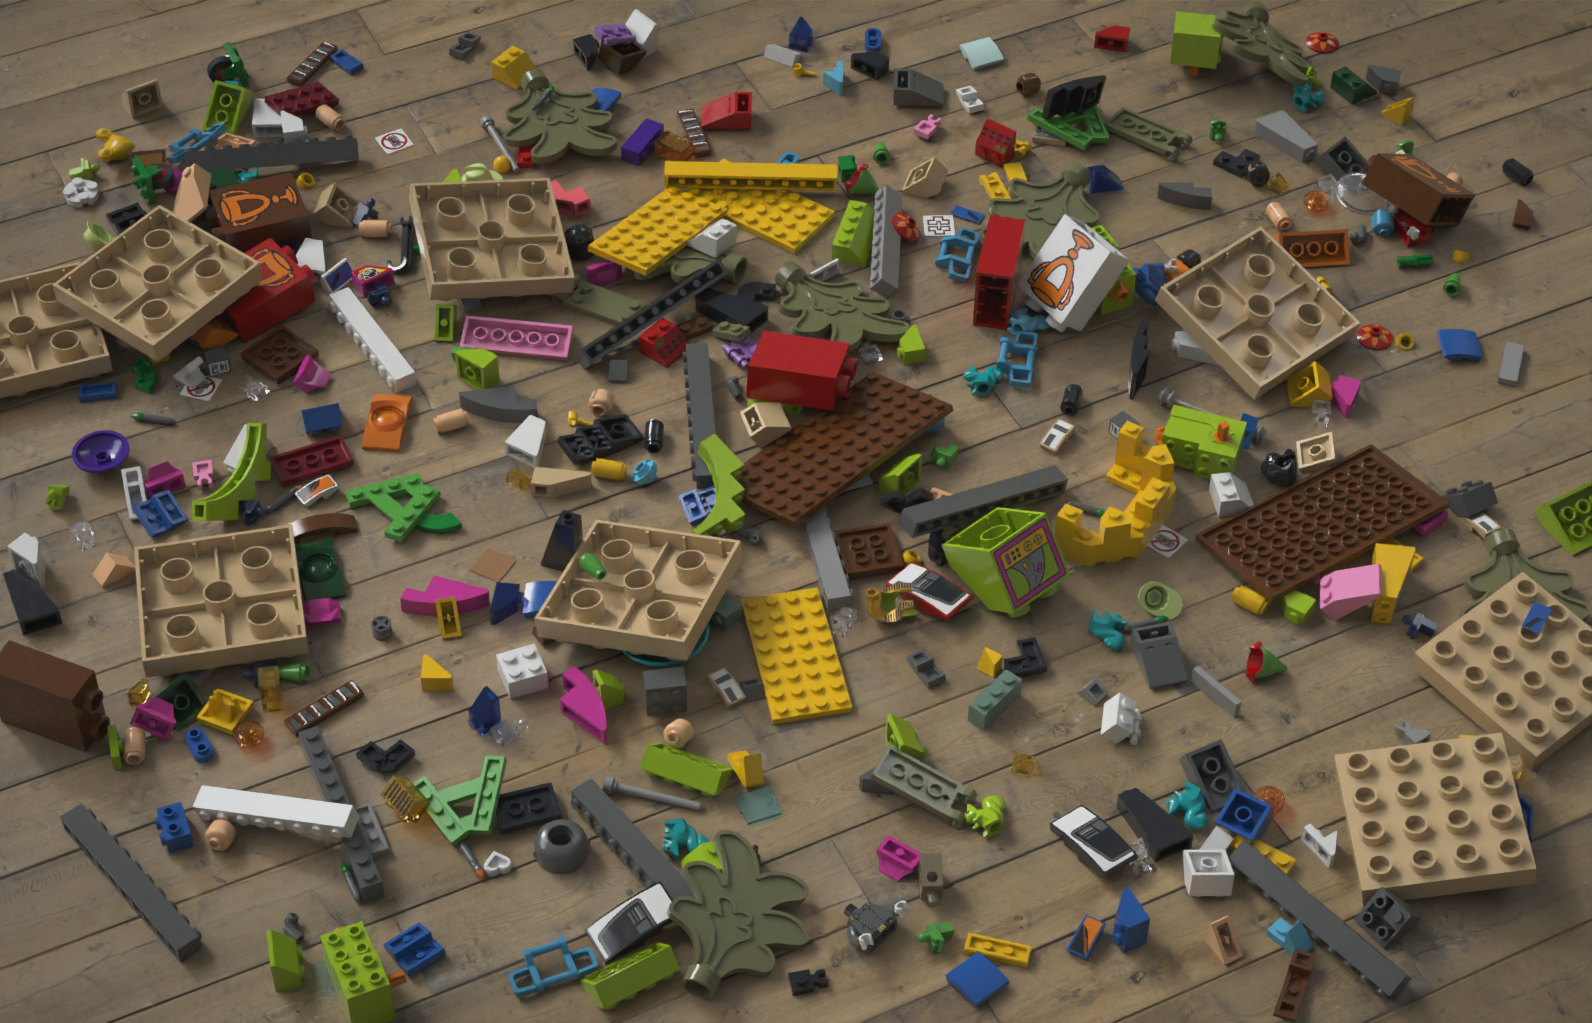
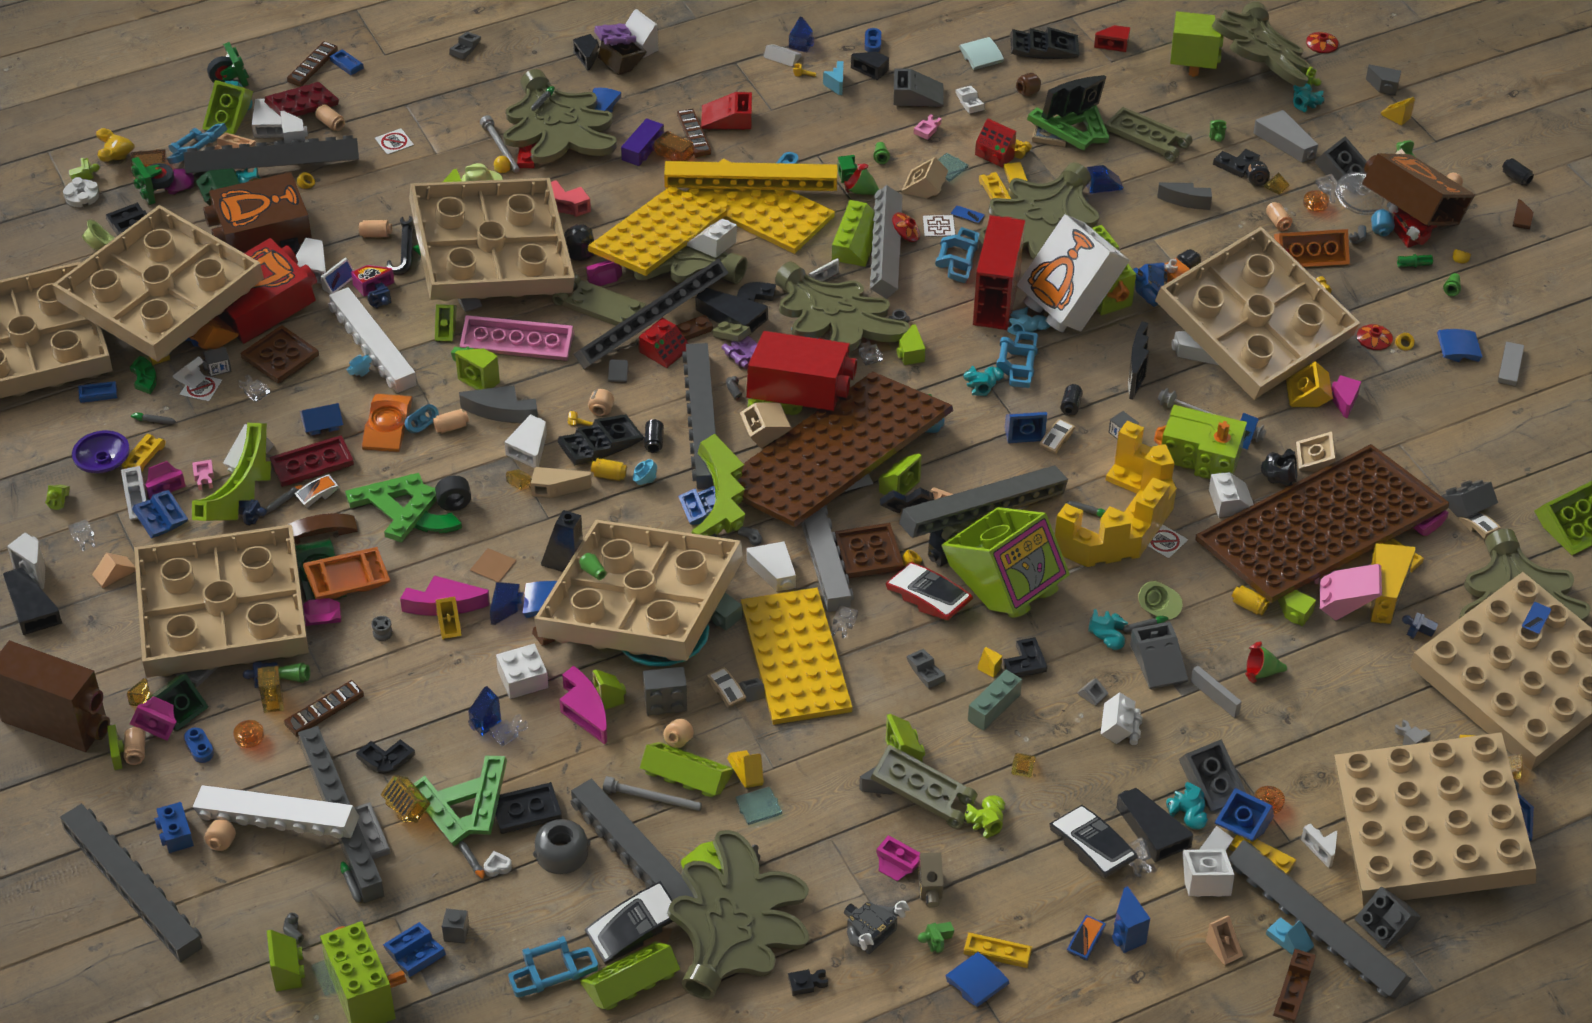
(142, 98): tan slope -> none
(144, 452): none -> yellow plate
(192, 193): light nougat slope -> none
(224, 711): yellow plate -> none
(311, 375): dark pink slope -> none
(336, 207): tan slope -> none
(346, 573): none -> orange slope
(359, 365): none -> medium azure plate
(365, 211): piece -> none
(420, 418): none -> dark azure plate
(434, 676): yellow slope -> none
(453, 493): none -> black tyre
(455, 925): none -> dark grey brick
(511, 66): yellow slope -> none
(680, 836): teal animal -> none
(773, 565): none -> white slope
(882, 606): pearl gold piece -> none
(944, 457): bright green piece -> none
(953, 166): none -> clear light blue piece
(1025, 427): none -> blue slope
(1044, 45): none -> black slope
(1321, 412): clear plate -> none
(1351, 86): dark green slope -> none

